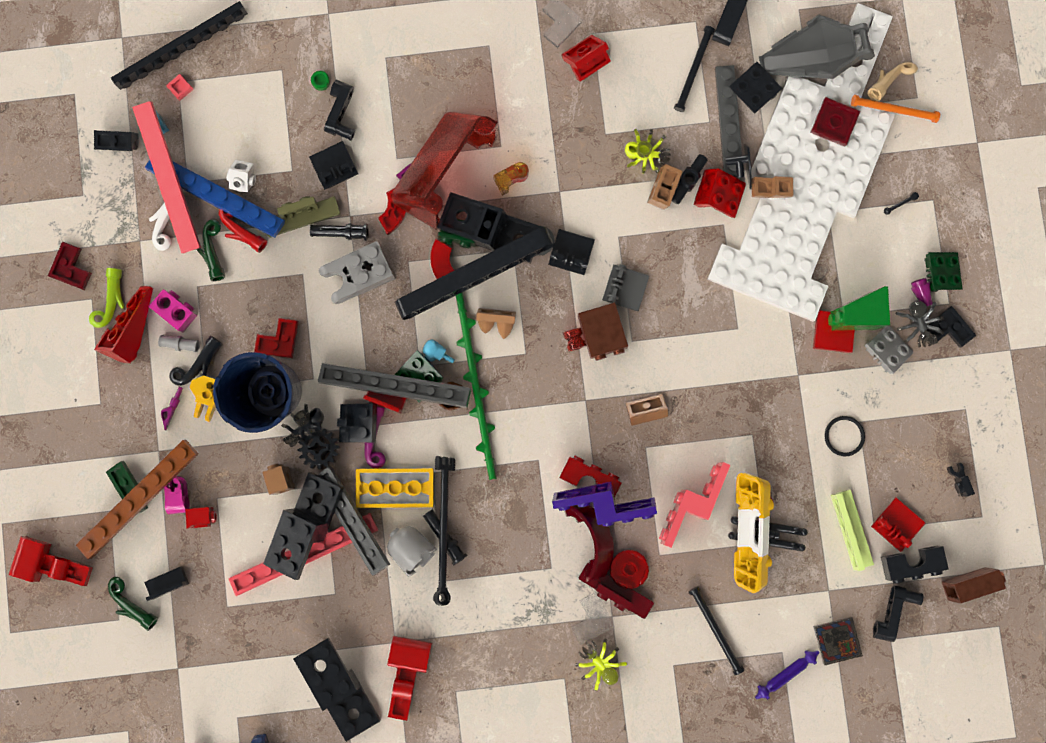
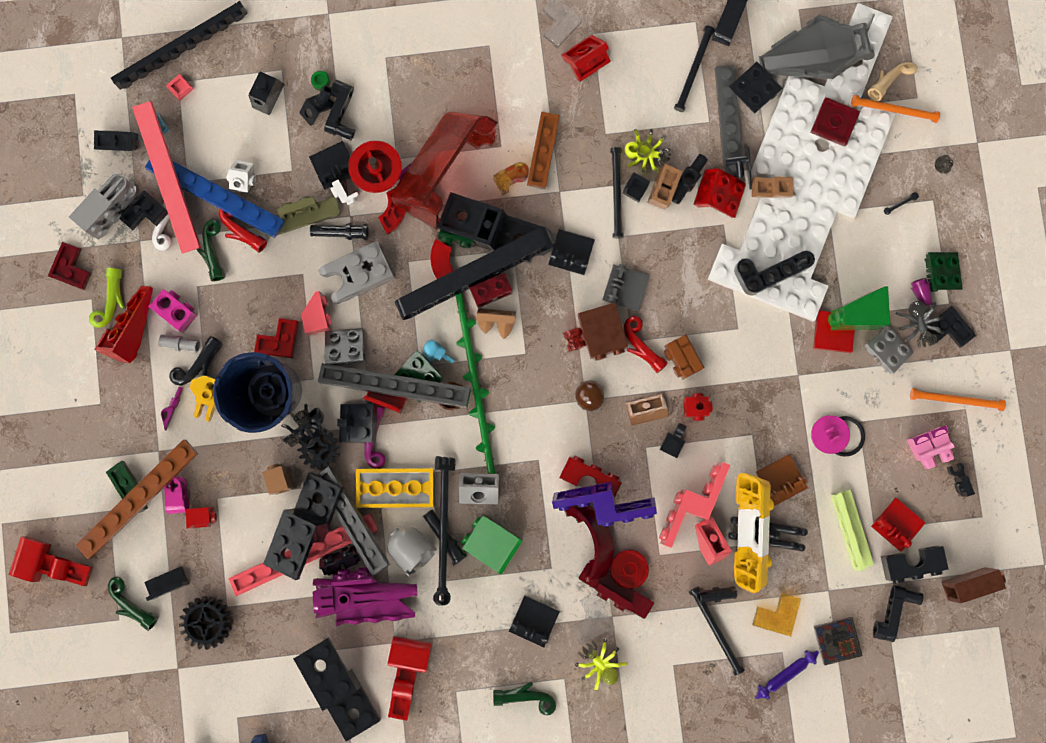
(104, 206): none -> light grey brick
(143, 207): none -> black tile
(205, 629): none -> black gear
(265, 90): none -> black torso
(315, 316): none -> coral slope
(317, 104): none -> black bracket
(331, 562): none -> black hinge
(338, 191): none -> white bracket
(344, 346): none -> dark grey hinge
(361, 598): none -> magenta piece
(375, 166): none -> red piece
(478, 488): none -> light grey brick
(491, 290): none -> dark red brick
(491, 543): none -> slope
(521, 695): none -> dark green plant
(534, 621): none -> black hinge
(543, 150): none -> dark orange plate
(589, 395): none -> reddish brown hair
(617, 192): none -> black bar
(636, 187): none -> black panel
(642, 350): none -> red plant
(672, 443): none -> black plate
(683, 357): none -> dark orange brick
(690, 409): none -> red brick
(711, 541): none -> coral slope
(716, 594): none -> black pin
(776, 270): none -> black beam
(780, 621): none -> clear yellow tile
(783, 478): none -> dark orange hinge
(830, 434): none -> dark pink piece
(930, 444): none -> bright pink hips
(940, 162): none -> clear smoke plate
(1000, 405): none -> orange bar

